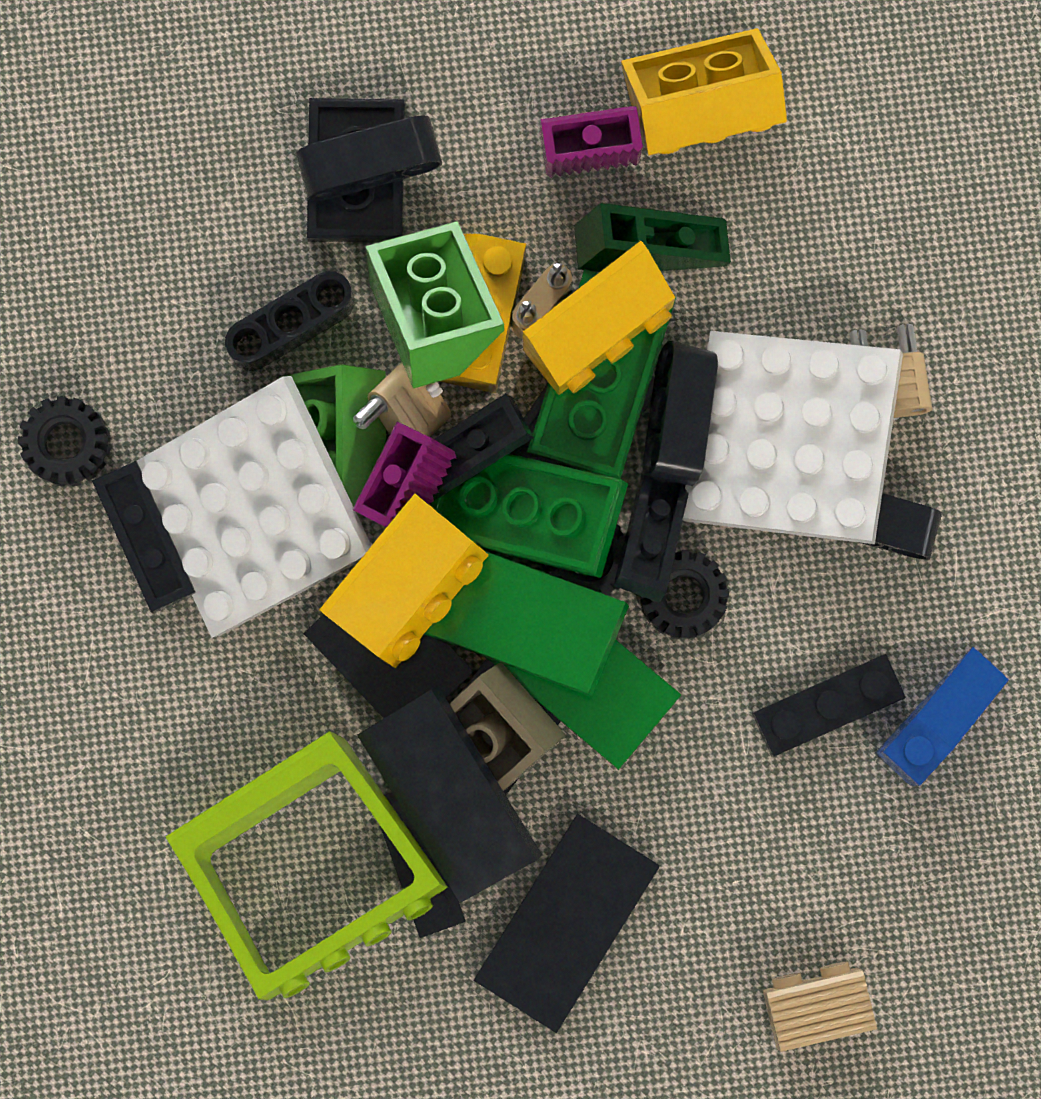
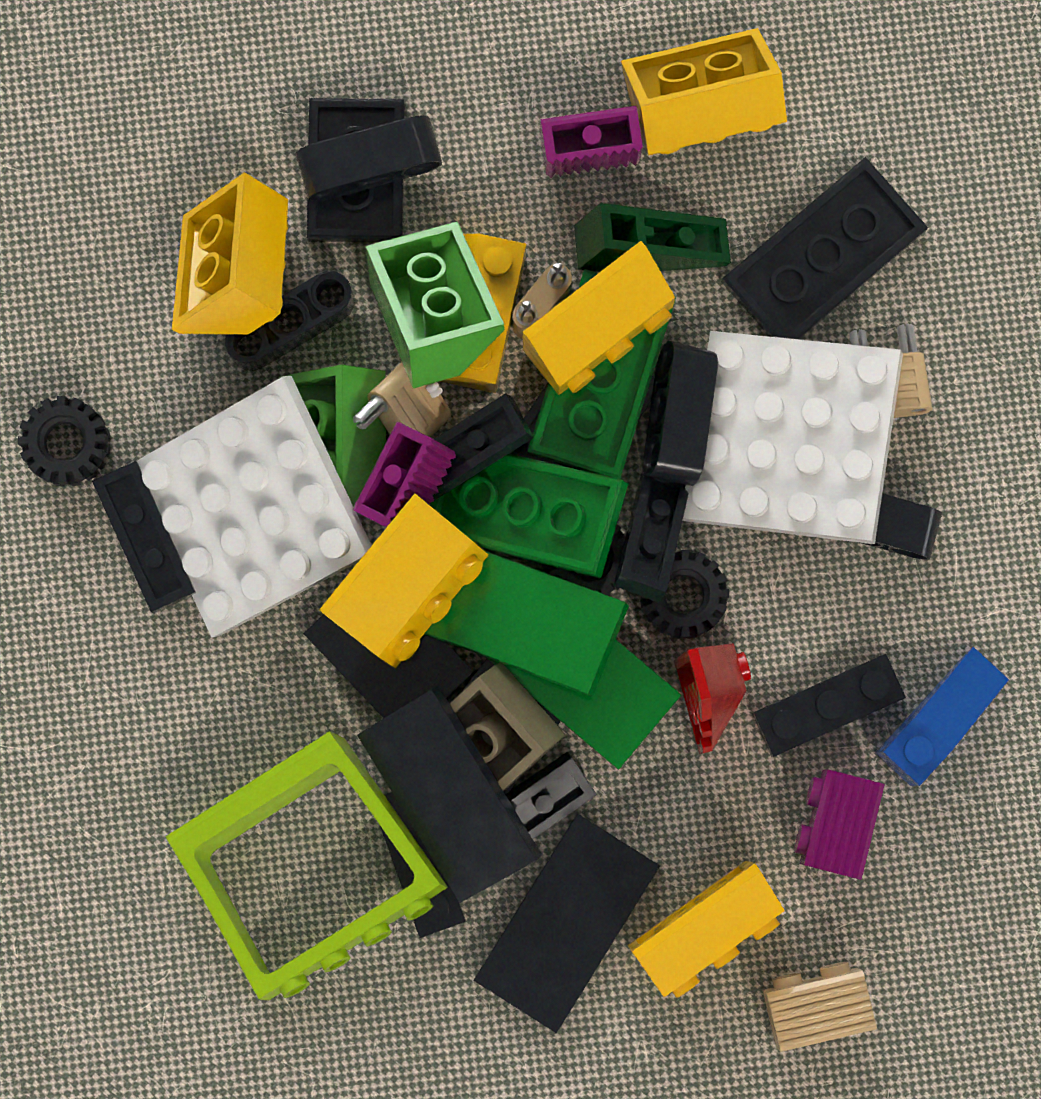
(231, 260): none -> yellow slope
(550, 795): none -> black plate
(708, 929): none -> yellow slope
(712, 689): none -> red wedge
(824, 253): none -> black tile
(839, 823): none -> magenta brick

